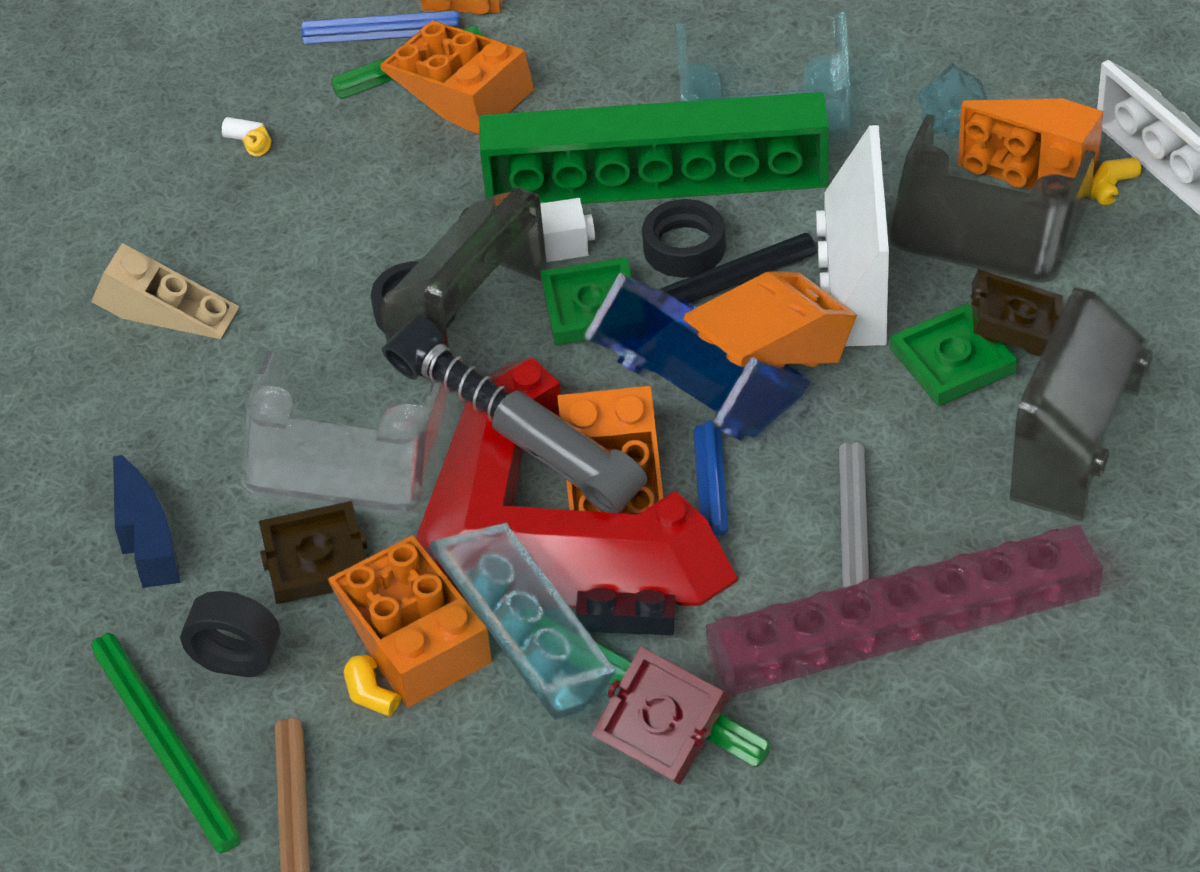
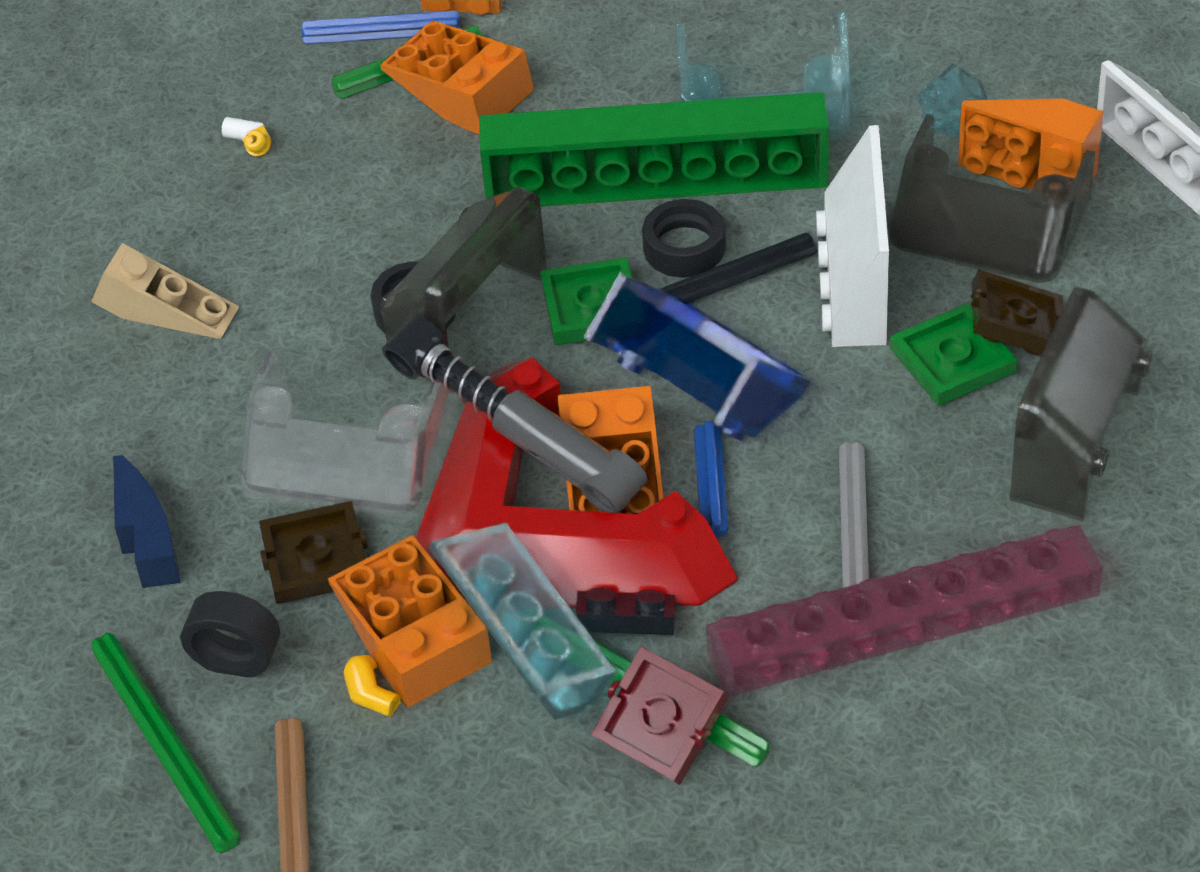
(566, 229): white brick -> none
(775, 320): orange slope -> none
(1109, 174): yellow arm -> none

